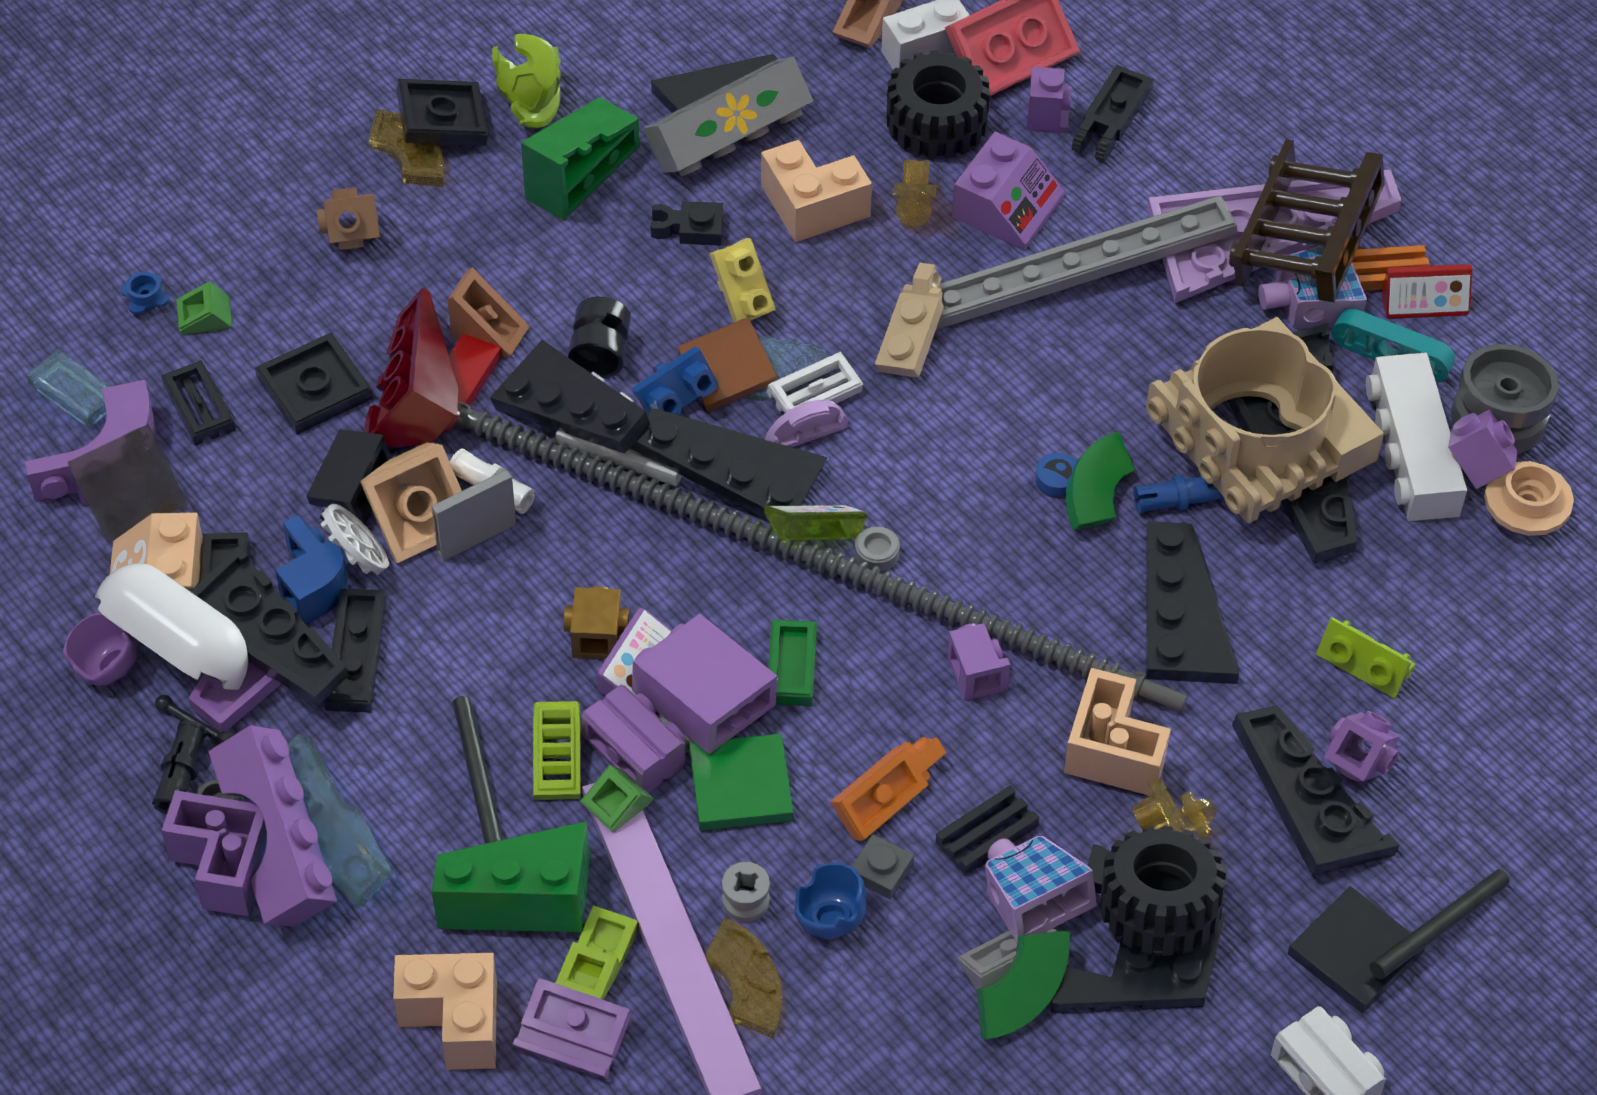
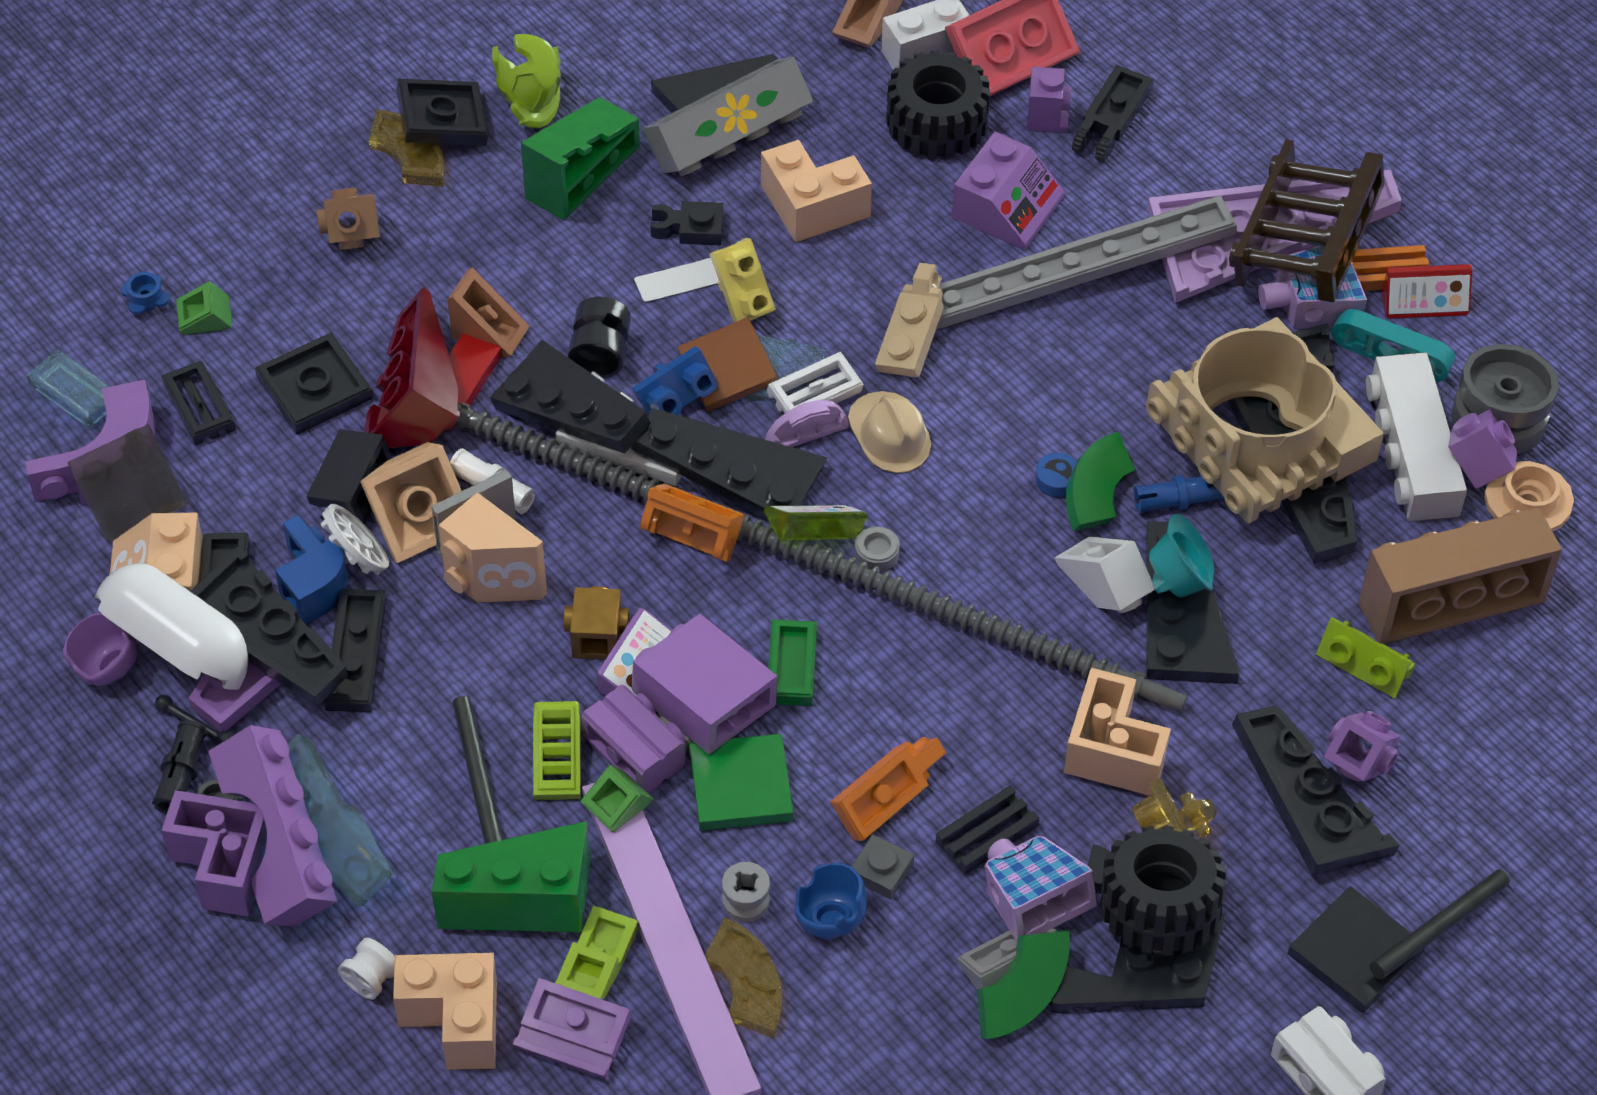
(368, 968): none -> white wheel
(491, 554): none -> light nougat slope
(676, 280): none -> white sticker
(692, 521): none -> orange hinge
(890, 431): none -> tan piece
(914, 205): clear yellow hips -> none
(977, 662): medium lavender brick -> none
(1107, 572): none -> white slope
(1181, 560): none -> teal piece
(1459, 575): none -> medium nougat brick

